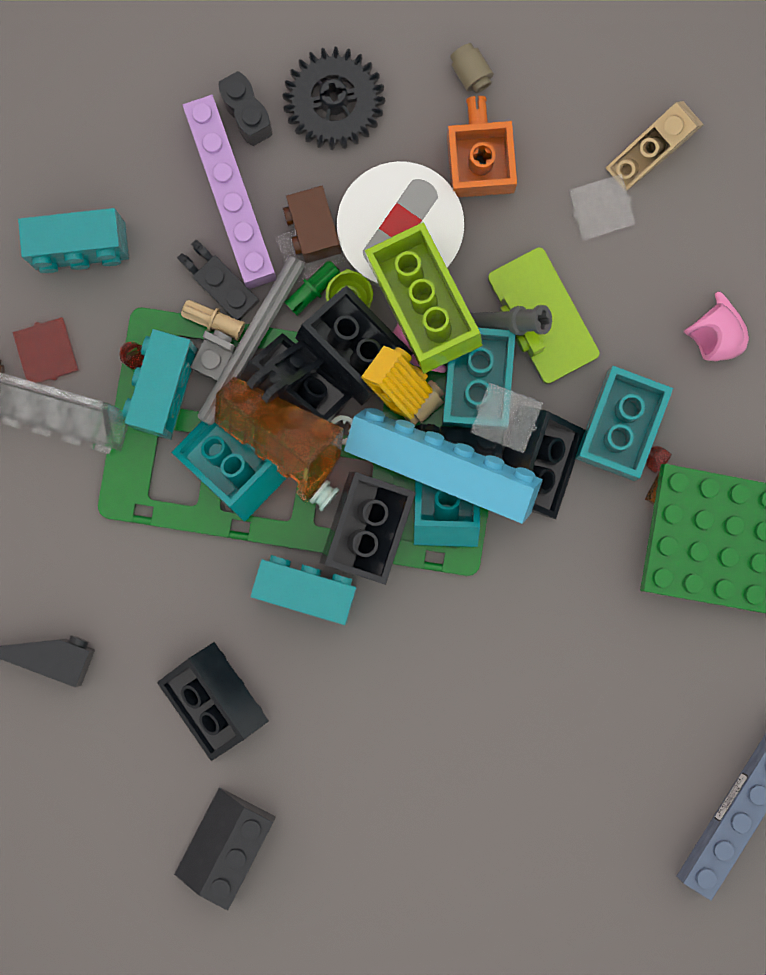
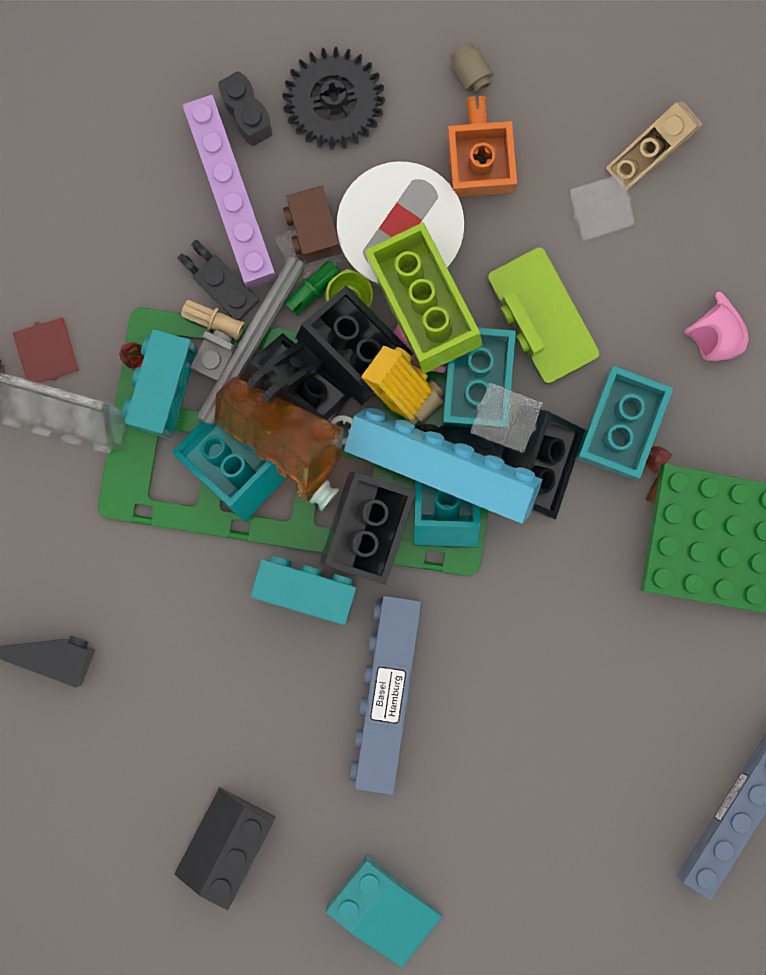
(73, 240): teal brick -> none
(212, 701): black slope -> none
(382, 912): none -> teal slope
(387, 696): none -> sand blue brick
(517, 320): dark grey pin -> none

